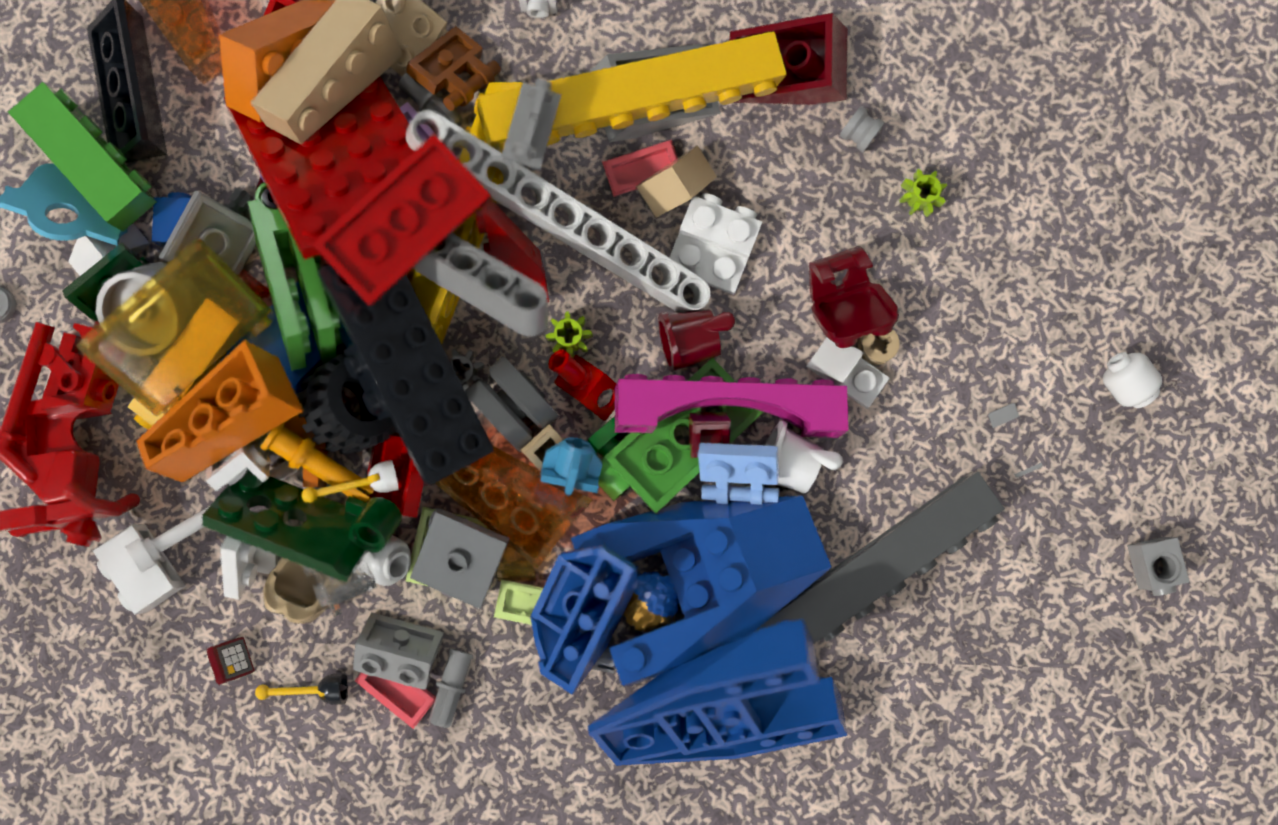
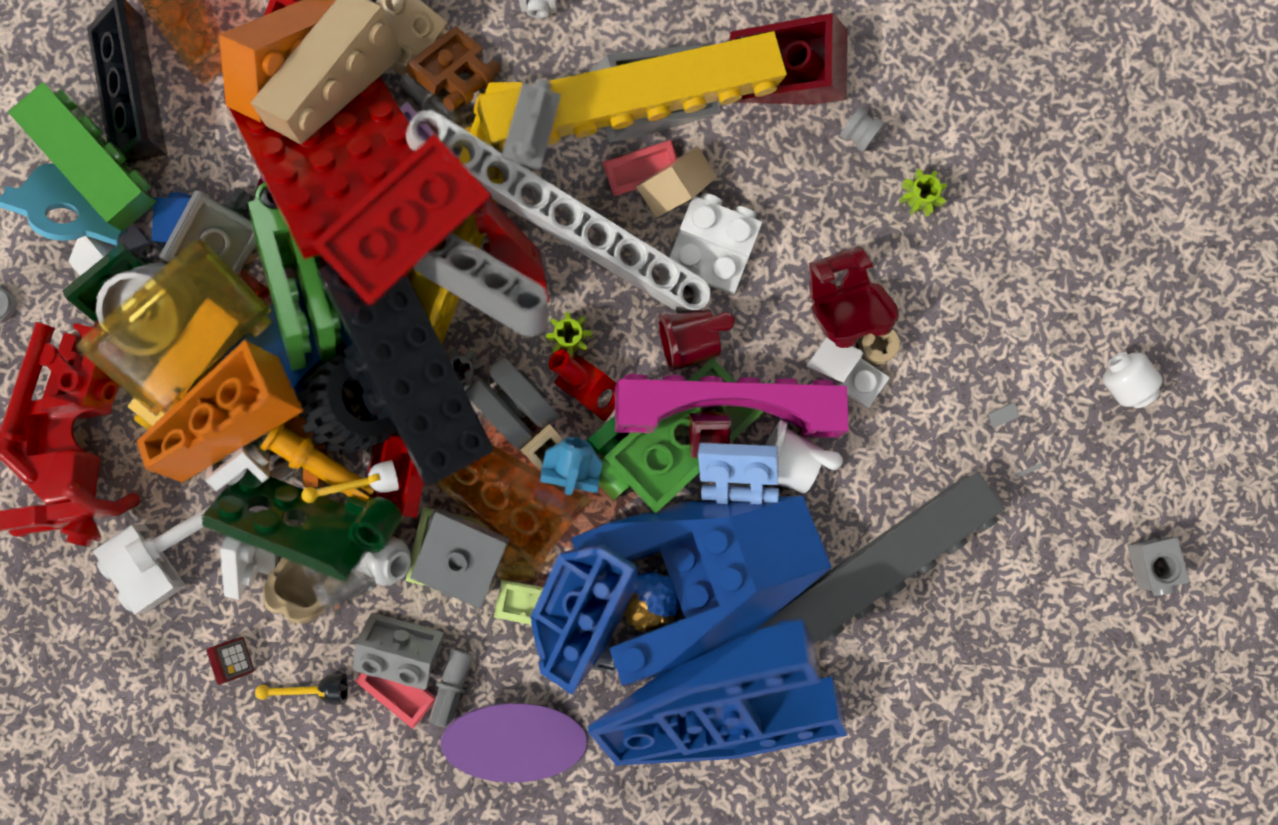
(513, 742): none -> medium lavender shield

